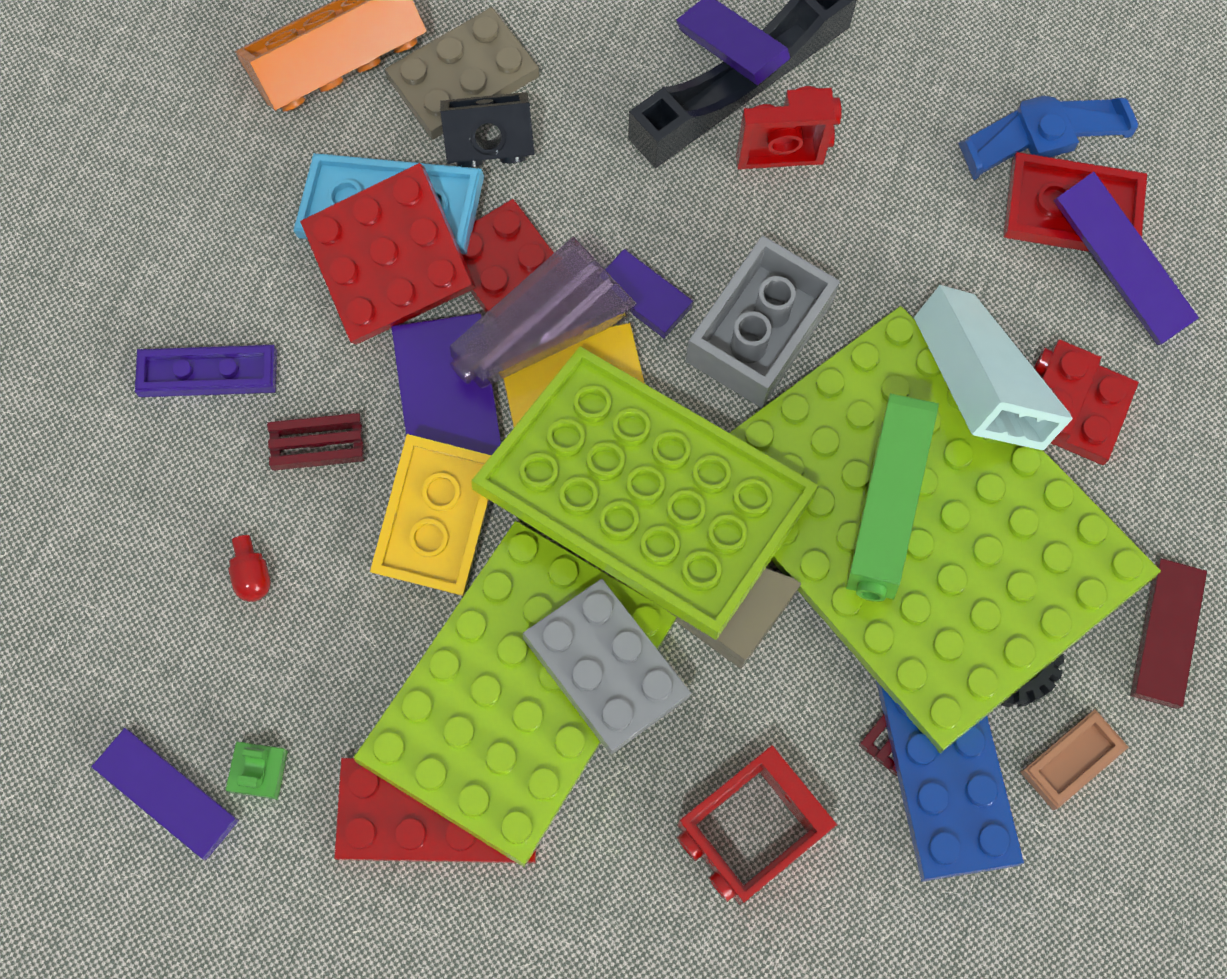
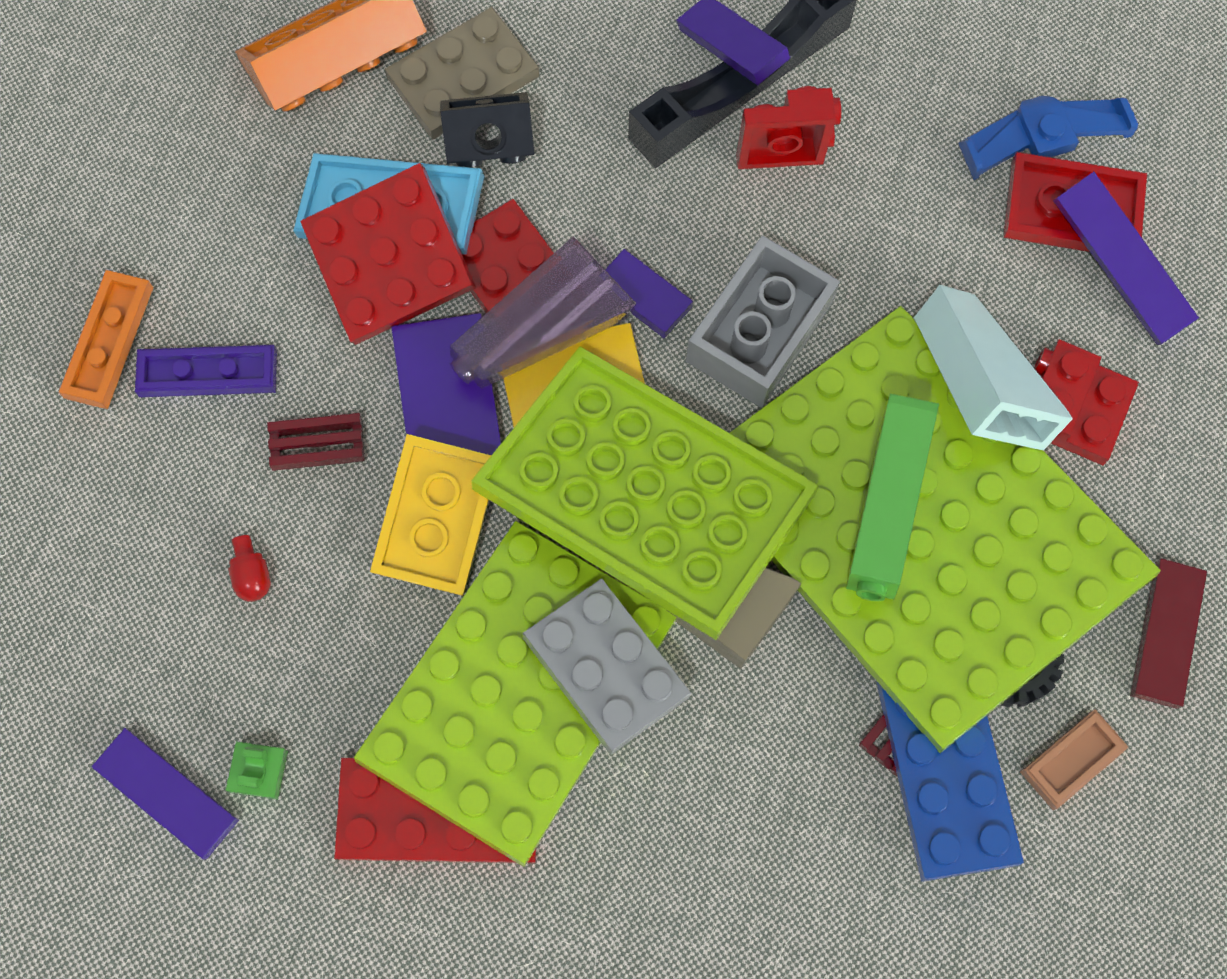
(106, 339): none -> orange plate
(792, 793): red window -> none

